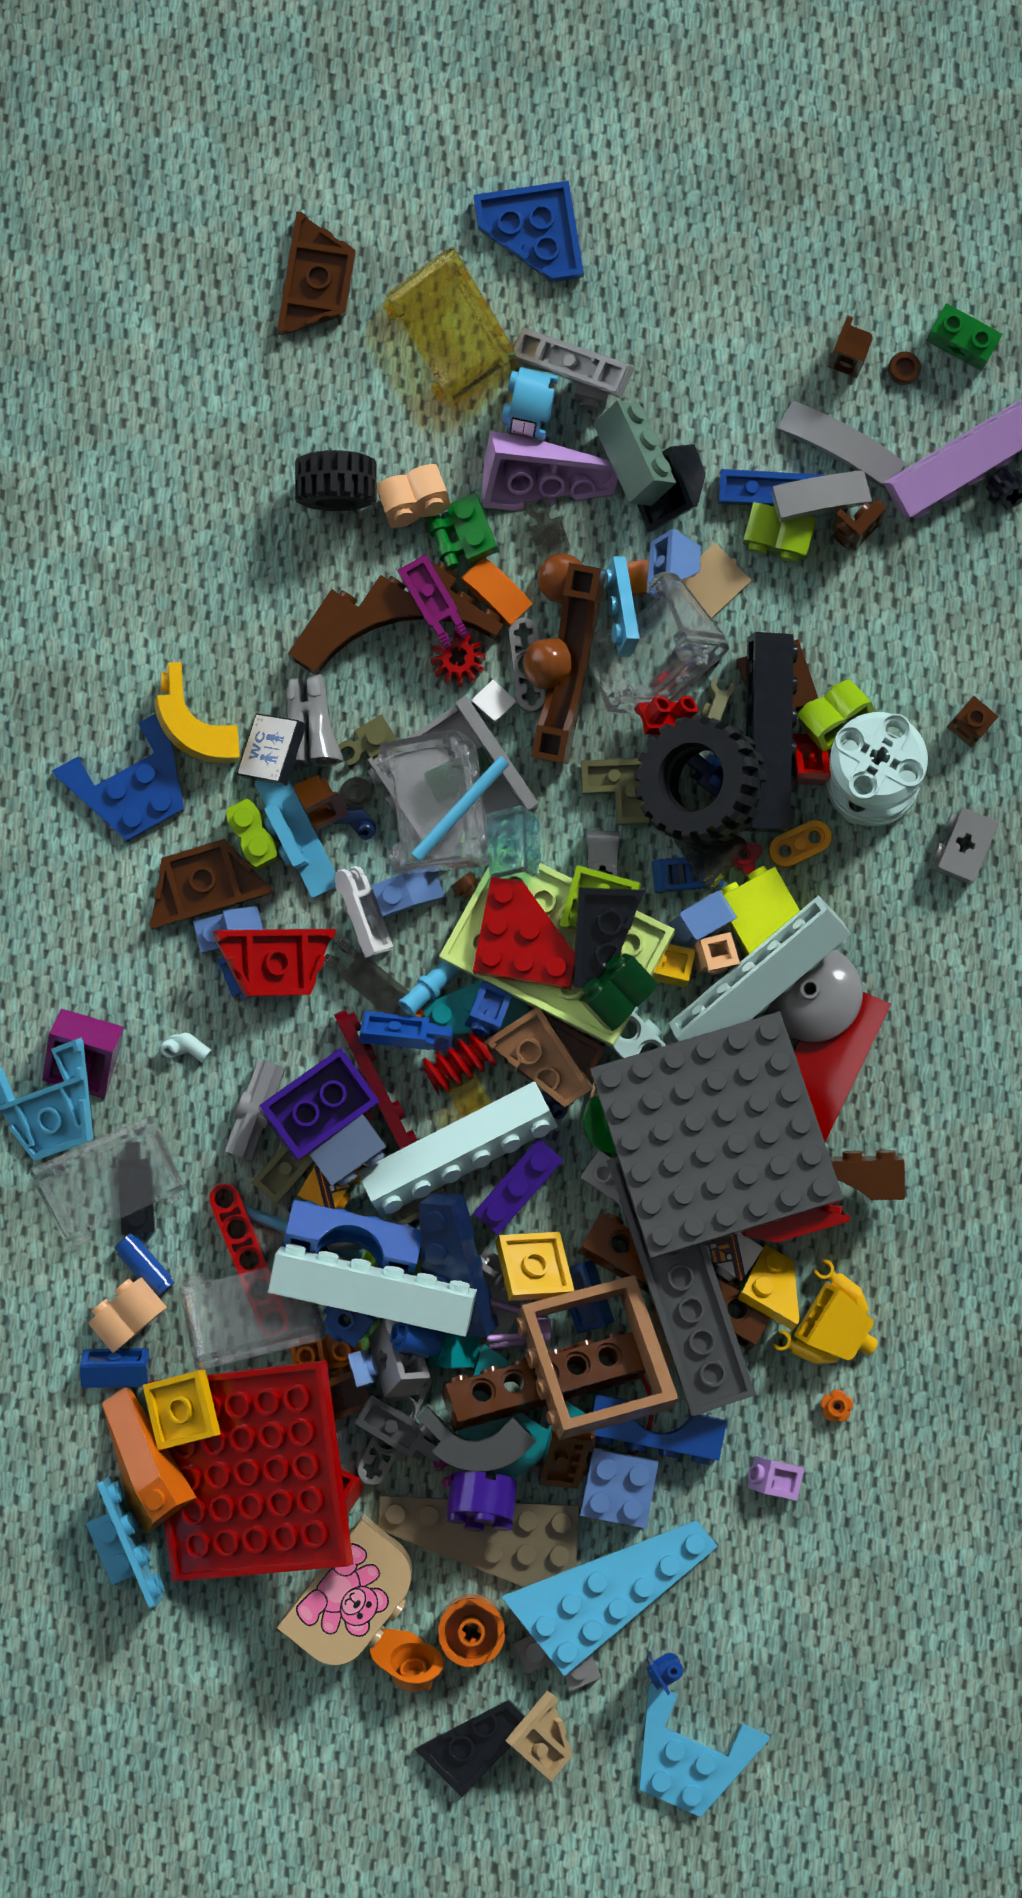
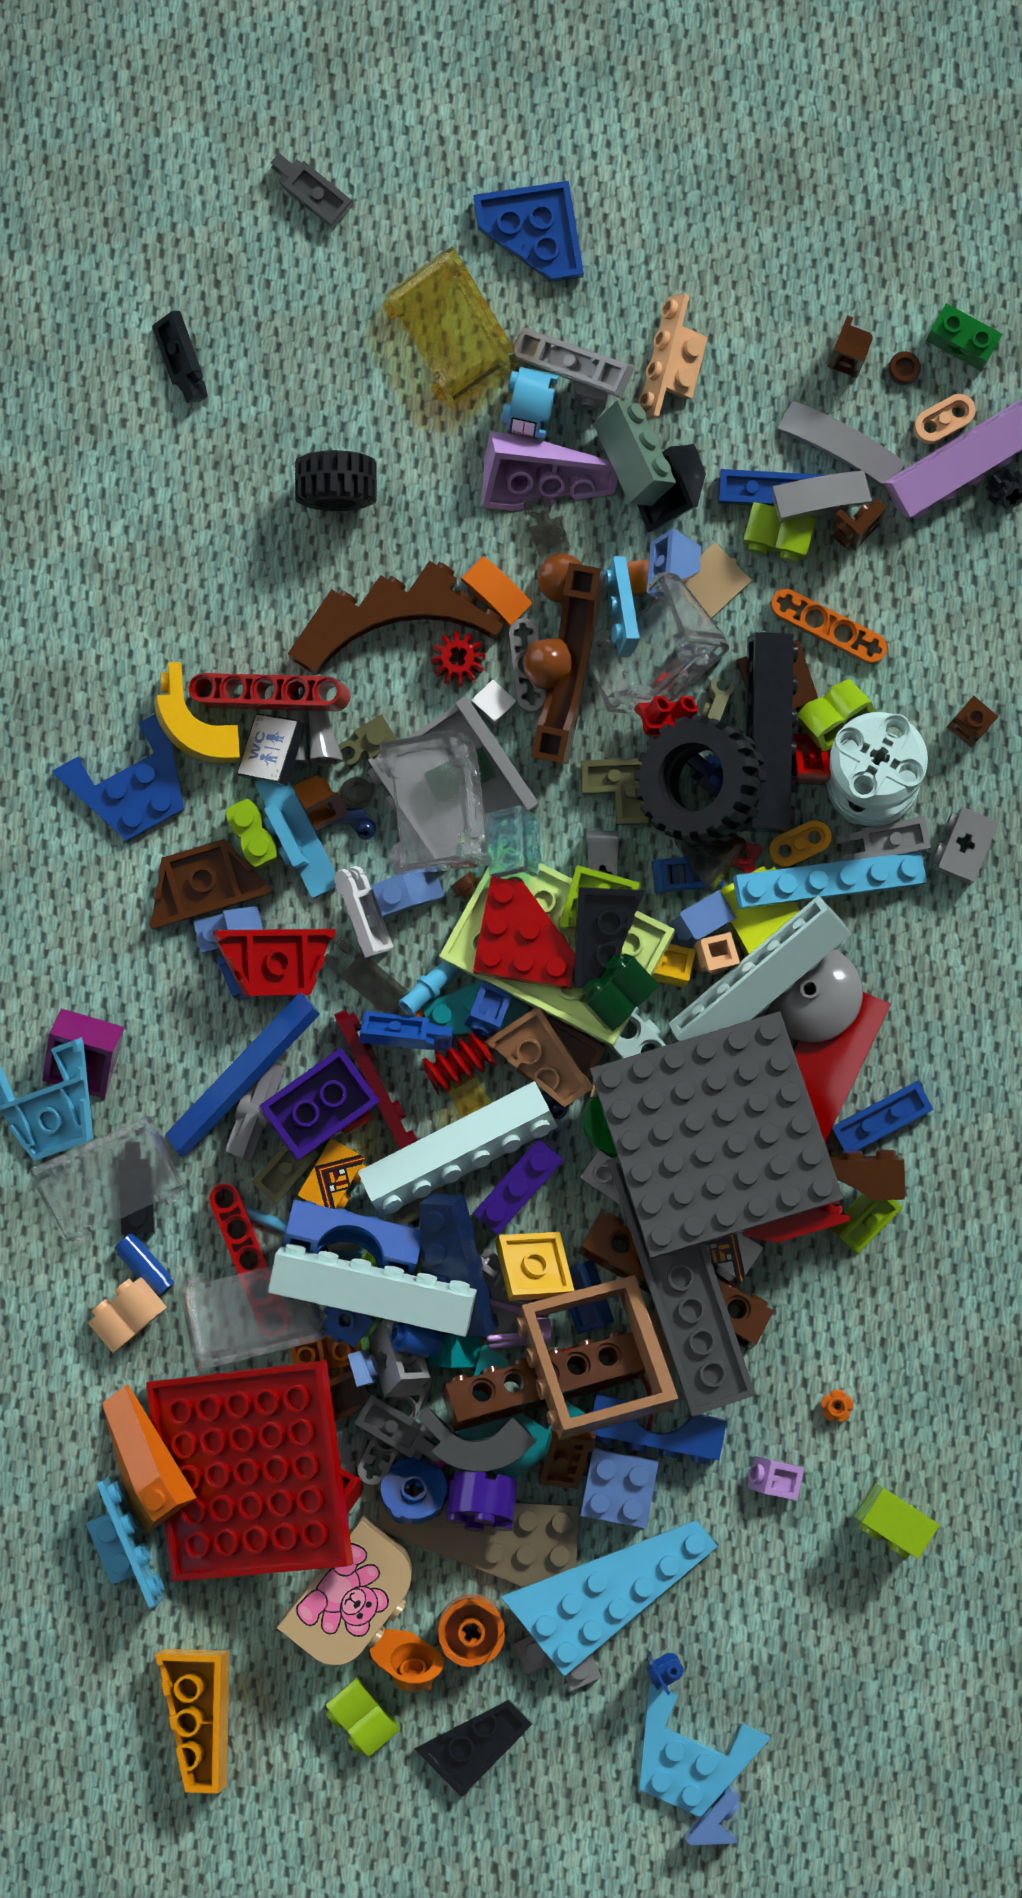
(120, 1369): blue slope -> none
(180, 356): none -> black hinge
(181, 1409): yellow plate -> none
(182, 1044): light aqua arm -> none
(198, 1709): none -> light orange wedge
(242, 1074): none -> blue tile
(254, 692): none -> red beam
(312, 190): none -> dark grey hinge
(315, 278): reddish brown wing -> none
(348, 1151): sand blue brick -> none
(362, 1717): none -> lime brick
(413, 496): light nougat brick -> none
(413, 1509): none -> blue plate
(431, 598): magenta hinge -> none
(460, 808): medium azure bar -> none
(472, 530): green plate -> none
(542, 1738): tan wing -> none
(674, 358): none -> light nougat bracket
(708, 1829): none -> medium blue slope
(773, 1287): yellow wing -> none
(829, 880): none -> medium azure plate
(830, 622): none -> orange beam
(834, 1324): yellow torso -> none
(866, 1221): none -> lime slope
(882, 1117): none -> blue plate
(888, 839): none -> light grey hinge
(897, 1521): none -> lime brick
(943, 418): none -> light nougat plate

